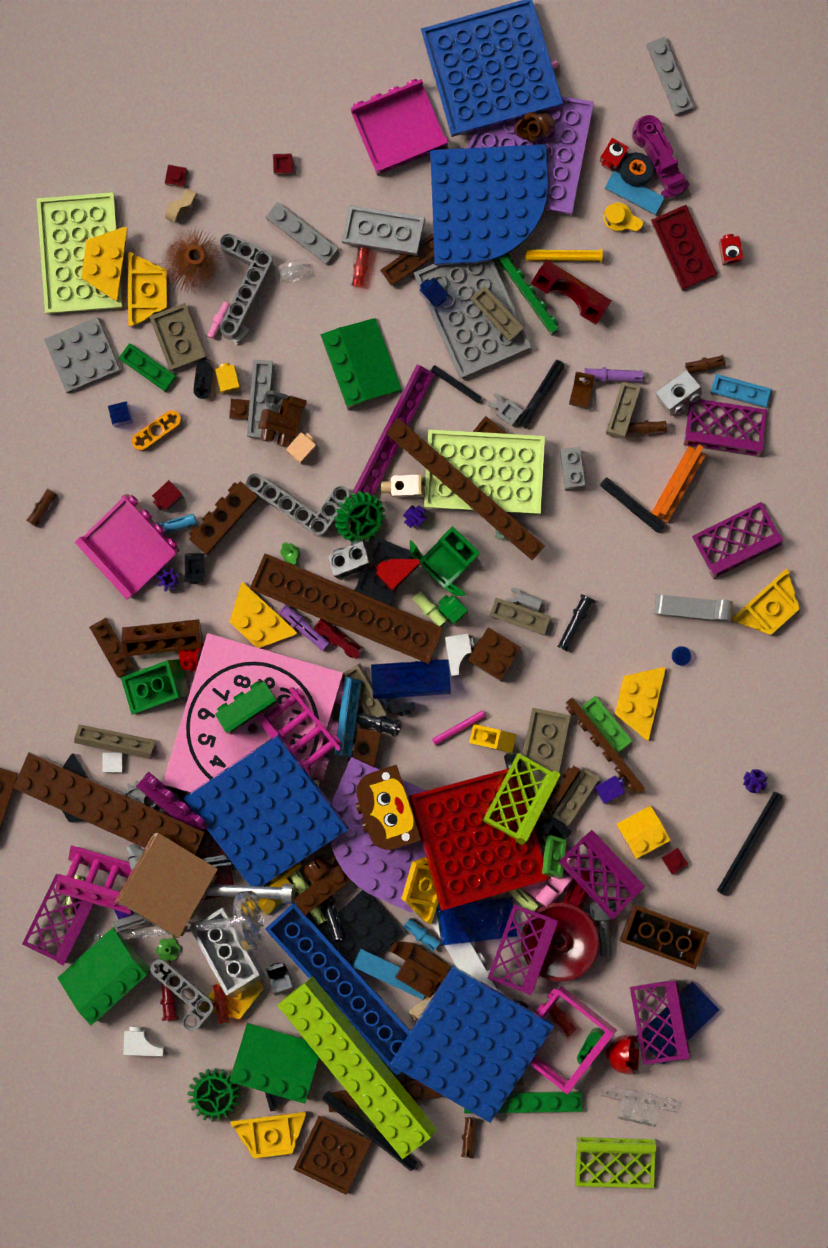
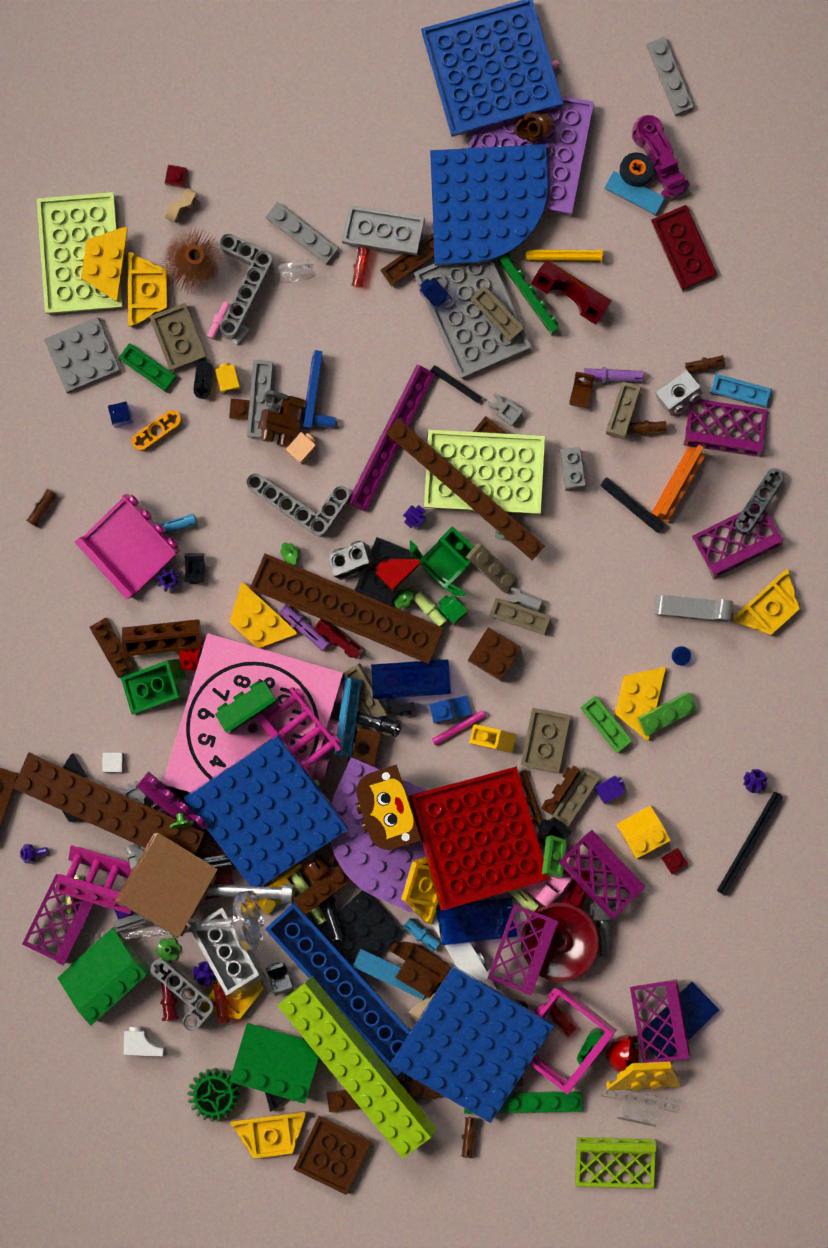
(28, 853): none -> dark purple plate
(114, 741): dark tan plate -> none
(166, 496): dark red brick -> none
(181, 822): none -> bright green plant
(203, 974): none -> dark purple gear
(247, 499): reddish brown brick -> none
(282, 164): dark red plate -> none
(309, 417): none -> blue piece
(358, 506): green gear -> none
(360, 362): green slope -> none
(366, 1128): black axle -> none
(398, 126): dark pink panel -> none
(404, 598): none -> bright green plant
(413, 486): torso -> none
(450, 709): none -> blue arch
(457, 649): white arch -> none
(491, 567): none -> dark tan plate
(509, 758): black piece -> none
(535, 808): lime fence -> none
(541, 394): black axle -> none
(579, 614): black pin -> none
(609, 753): reddish brown plate -> none
(613, 154): red brick -> none
(621, 218): yellow piece -> none
(645, 1075): none -> yellow wing
(664, 936): reddish brown brick -> none
(667, 713): none -> bright green plate
(730, 249): red brick -> none
(761, 502): none -> black beam

